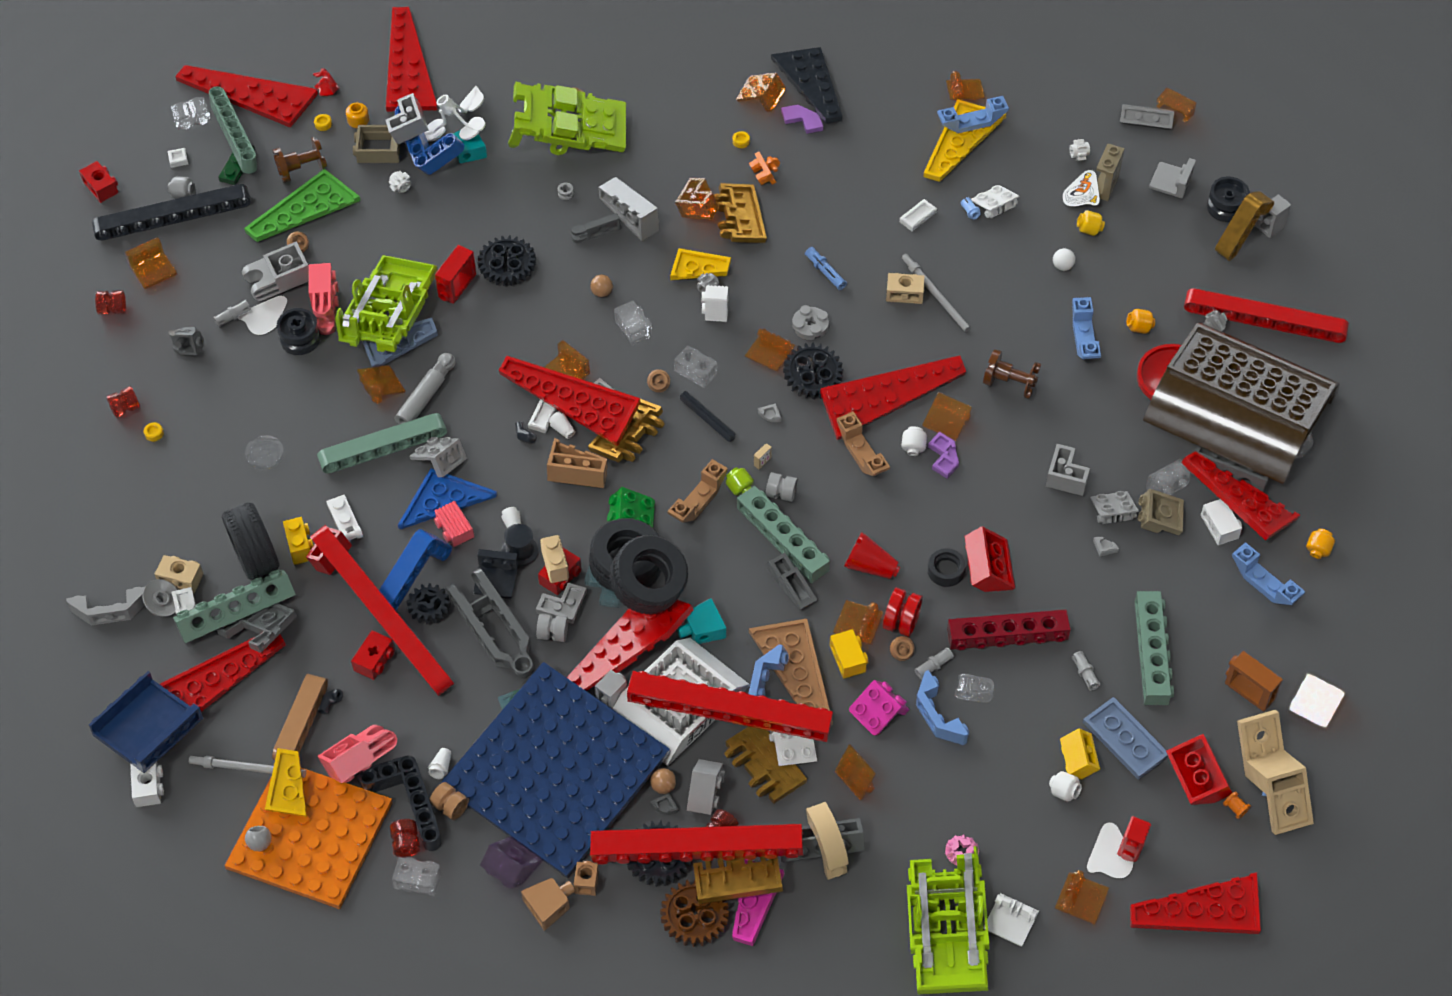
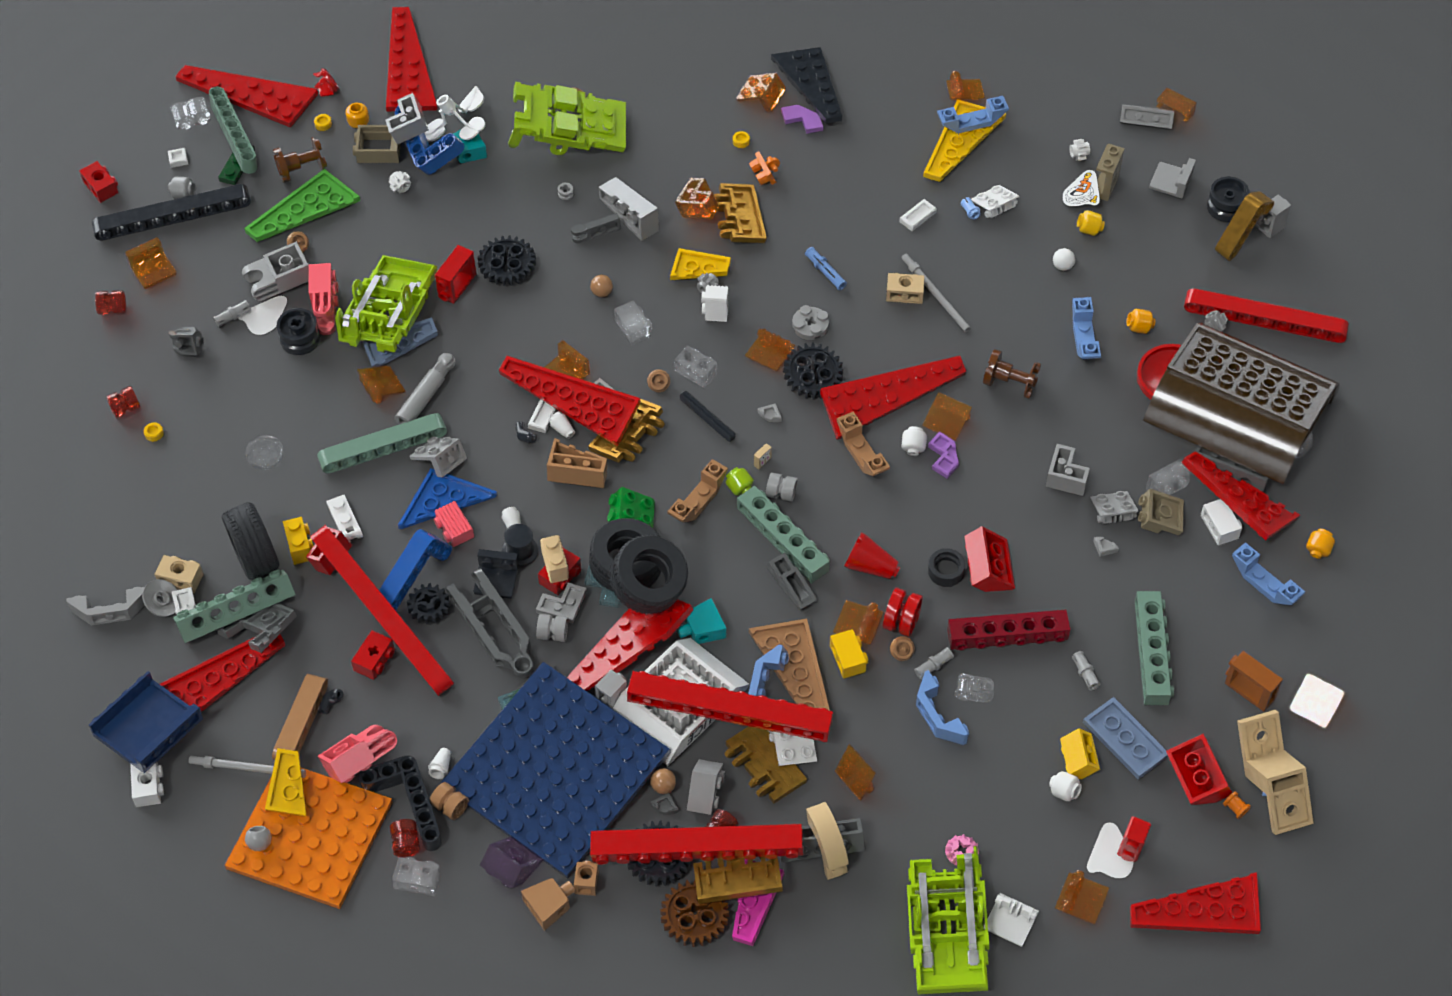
(877, 706): dark pink bracket -> none

